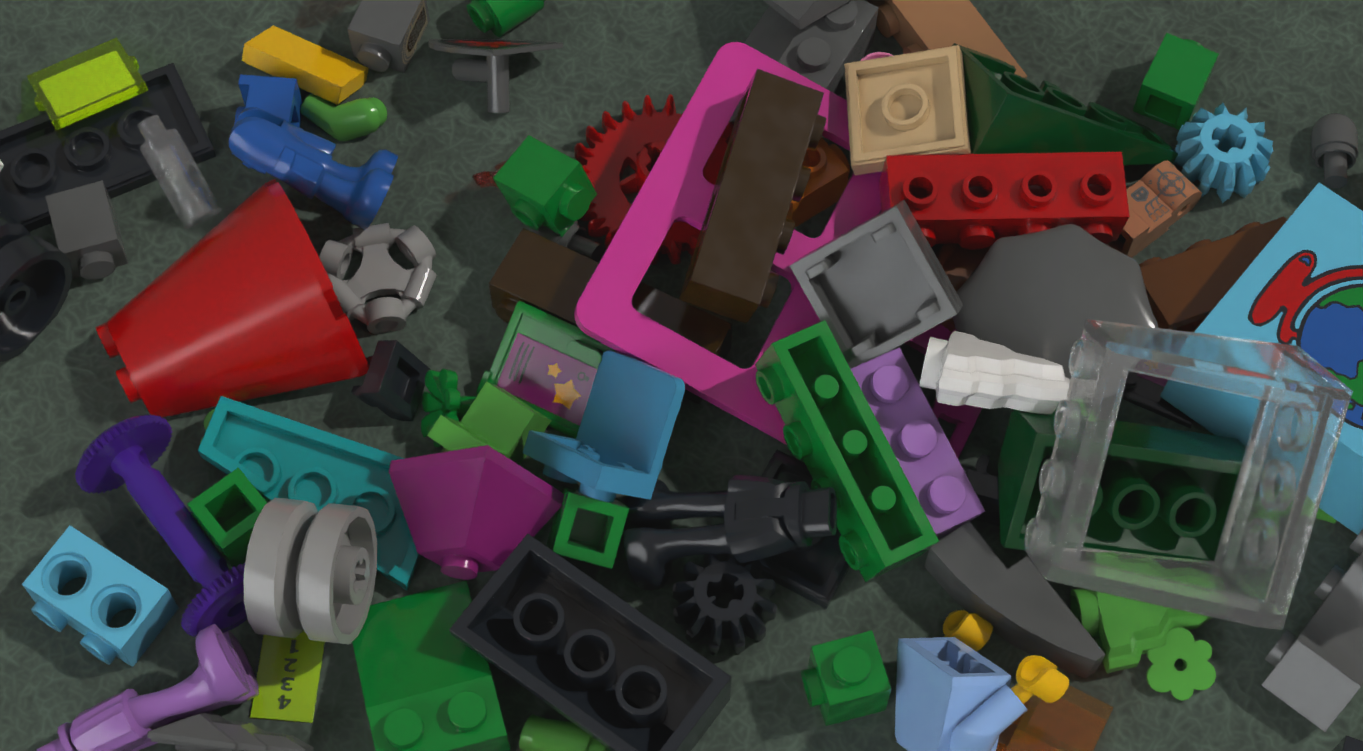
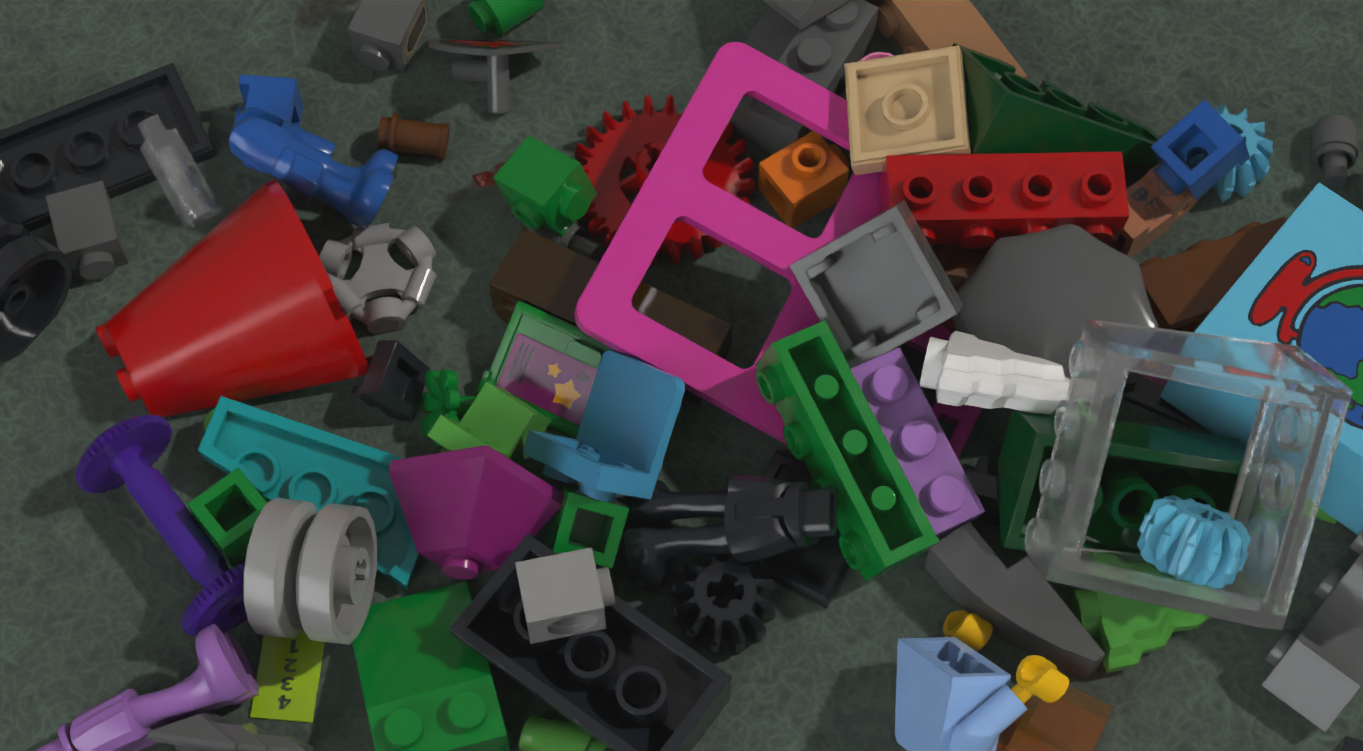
(87, 83): clear neon green piece -> none
(107, 590): medium azure brick -> none
(313, 66): yellow tile -> none
(345, 120): bright green arm -> none
(413, 137): none -> reddish brown pin
(564, 594): none -> light grey brick
(753, 197): dark brown brick -> none
(846, 678): green brick -> none
(1175, 81): green brick -> none
(1193, 542): none -> medium azure gear
(1195, 672): bright green plant -> none
(1198, 133): none -> blue brick

